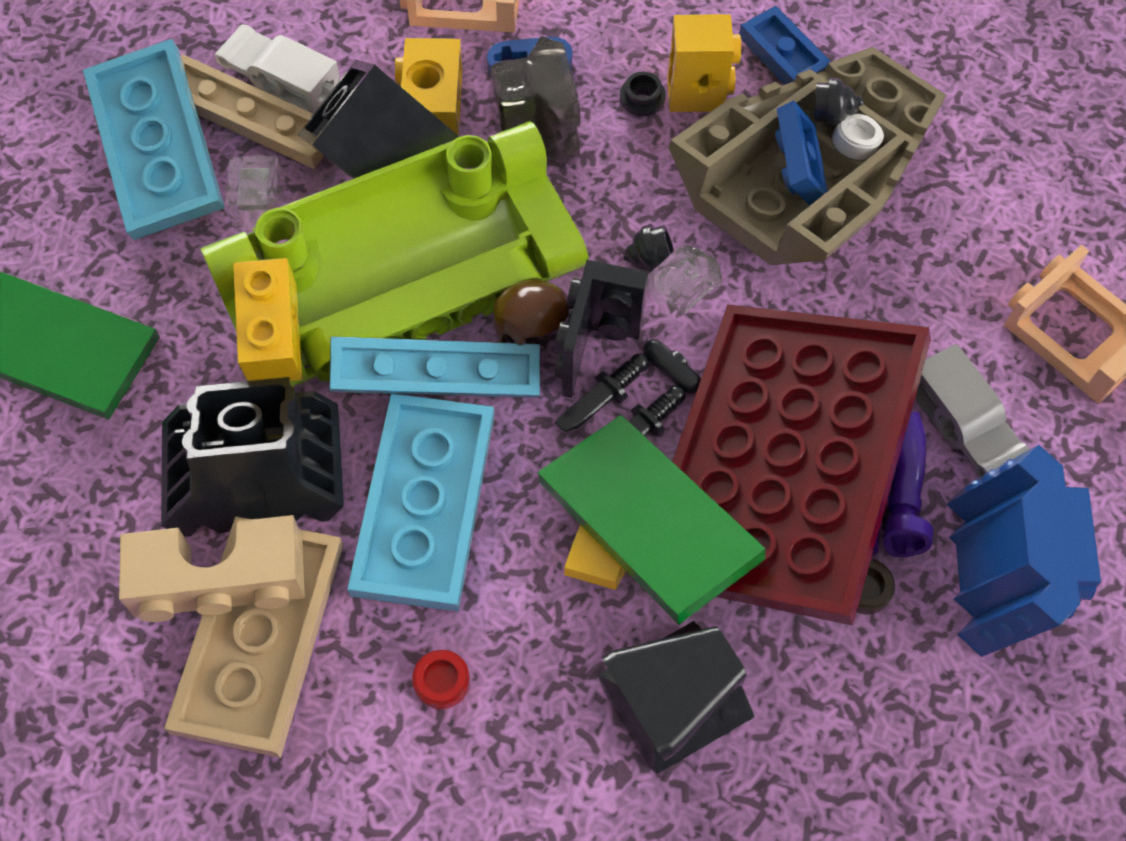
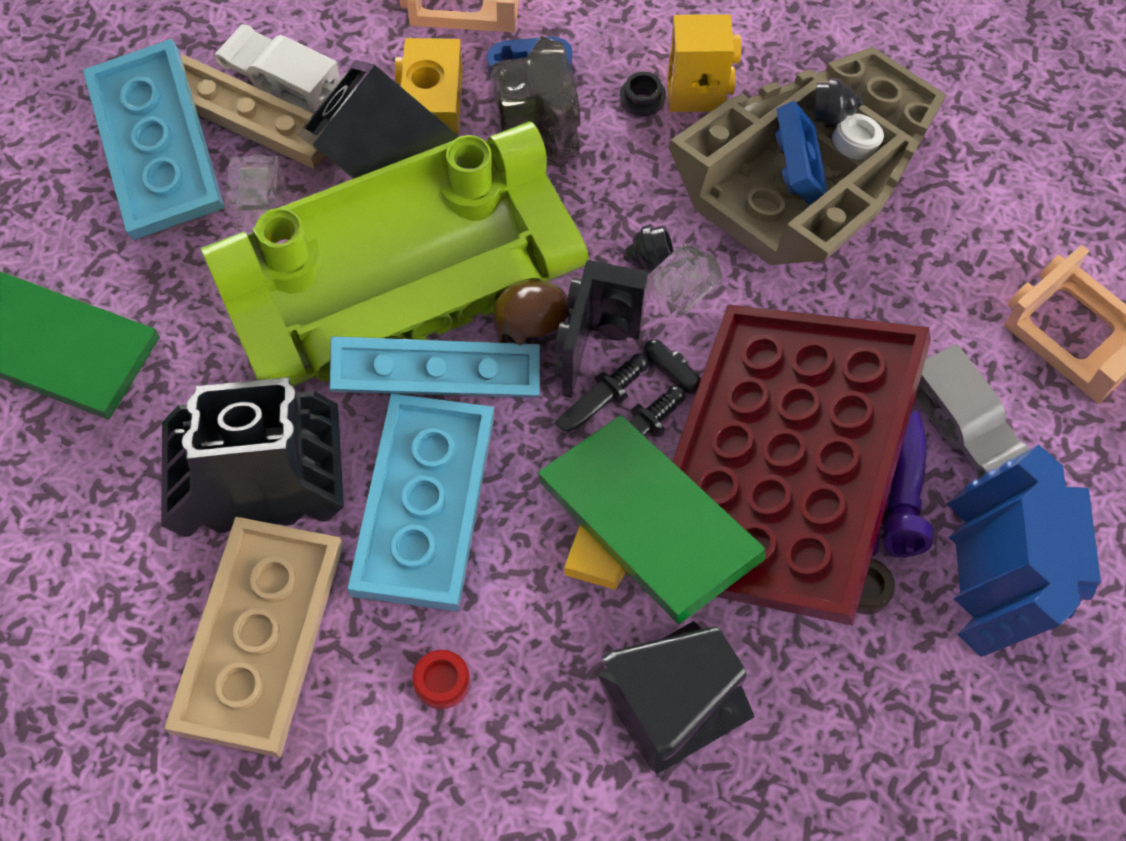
(260, 571): tan arch -> none
(267, 320): yellow brick -> none
(781, 45): blue plate -> none

